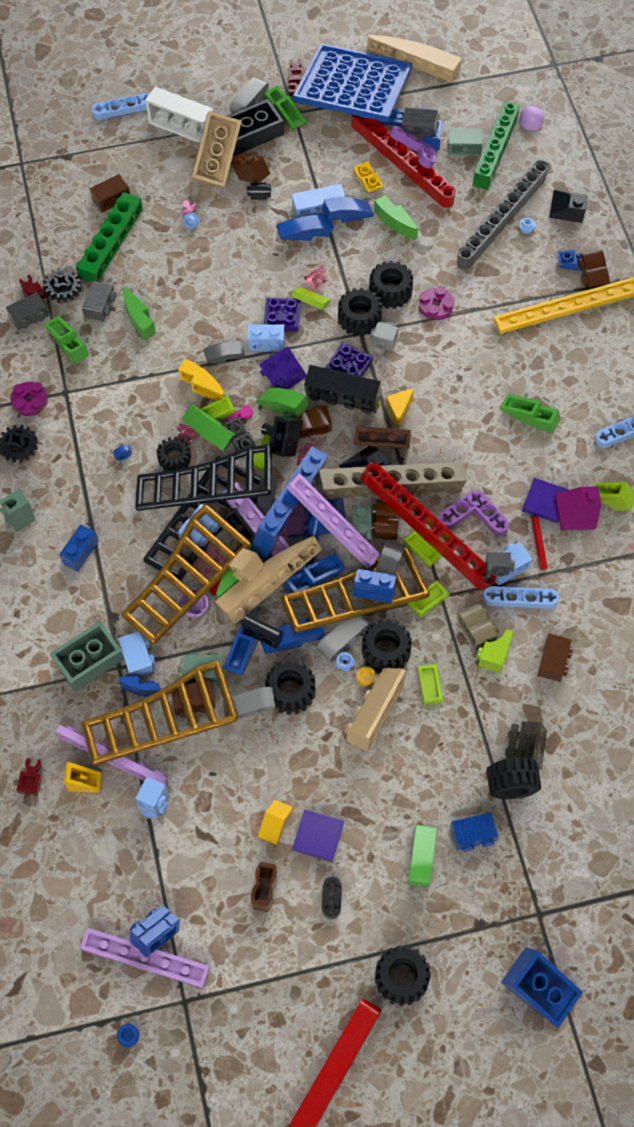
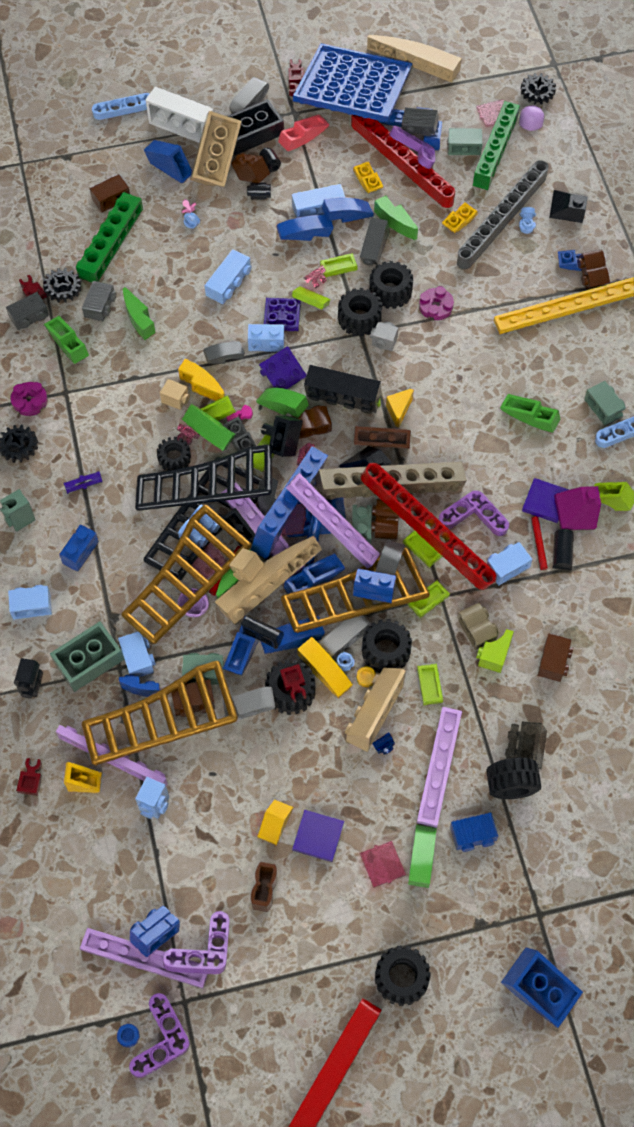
(28, 678): none -> black brick
(30, 602): none -> light blue brick
(95, 478): none -> dark purple pin
(122, 452): blue tile -> none
(167, 1044): none -> medium lavender beam
(169, 159): none -> blue slope
(174, 394): none -> tan brick
(212, 953): none -> medium lavender beam
(228, 276): none -> light blue brick
(271, 159): none -> black brick
(285, 108): bright green slope -> none
(293, 680): none -> dark red plate
(302, 132): none -> coral slope
(324, 667): none -> yellow slope
(326, 897): black beam -> none
(339, 265): none -> lime tile
(350, 360): dark purple tile -> none
(374, 241): none -> dark grey slope
(382, 864): none -> clear pink piece
(384, 744): none -> clear blue plate
(439, 767): none -> lavender plate
(457, 220): none -> yellow slope
(490, 112): none -> clear pink piece
(499, 564): dark grey brick -> none
(520, 594): light blue beam -> none
(527, 212): none -> light blue plate
(538, 88): none -> black gear
(563, 549): none -> black brick
(605, 402): none -> sand green brick

